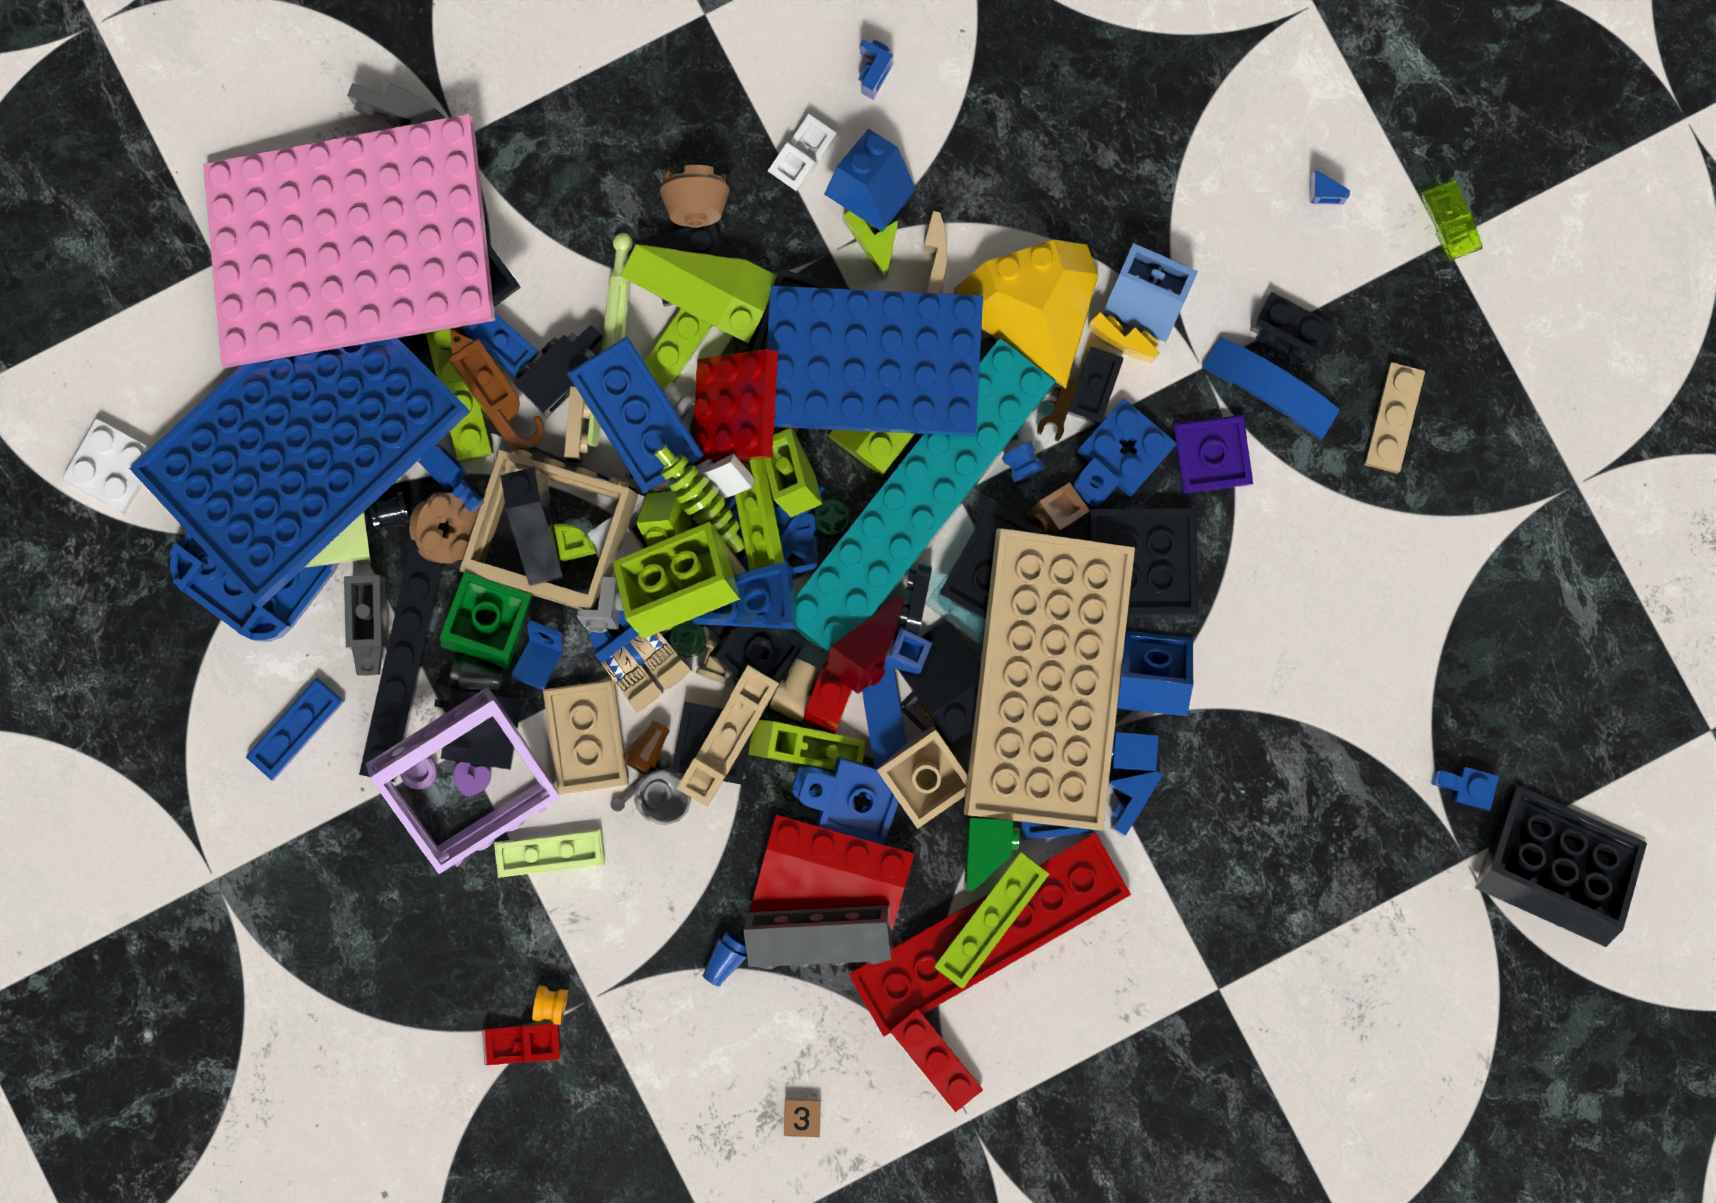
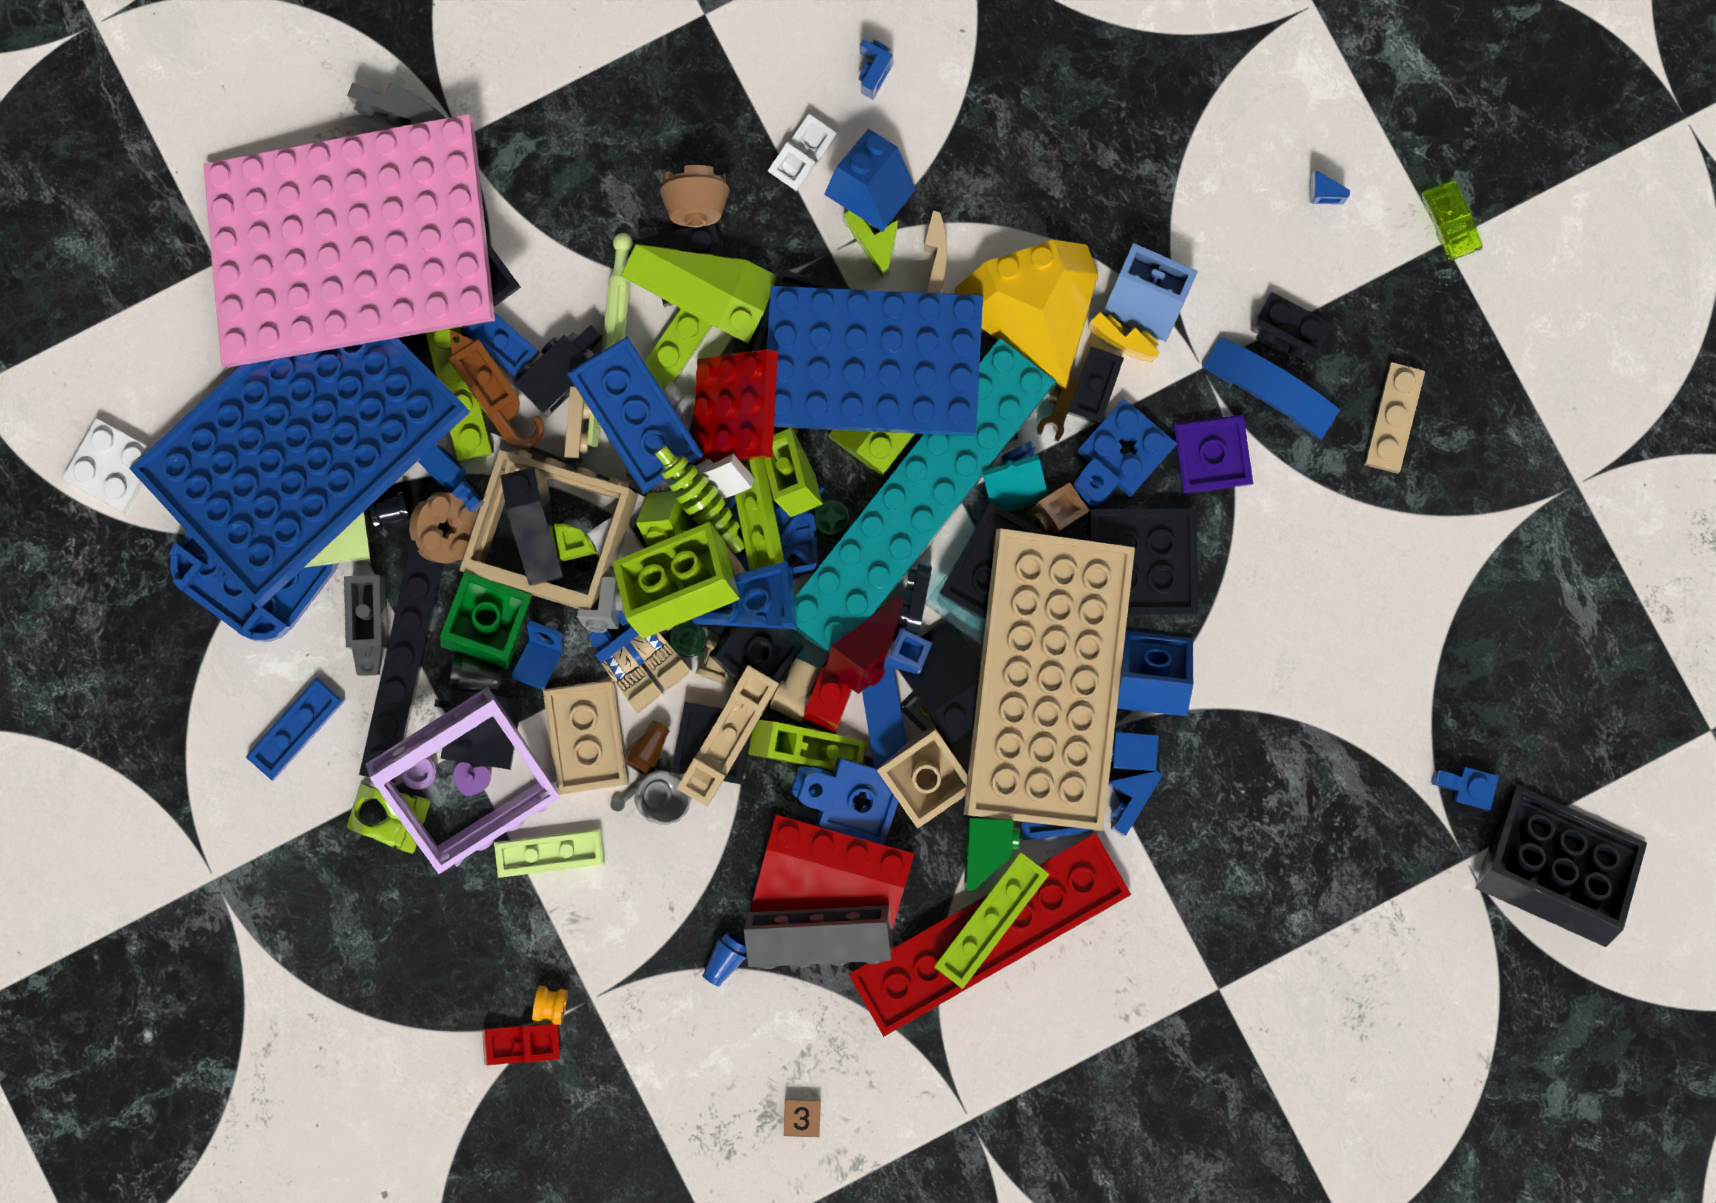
(391, 829): none -> lime piece
(935, 1059): red plate -> none
(1016, 484): none -> teal piece

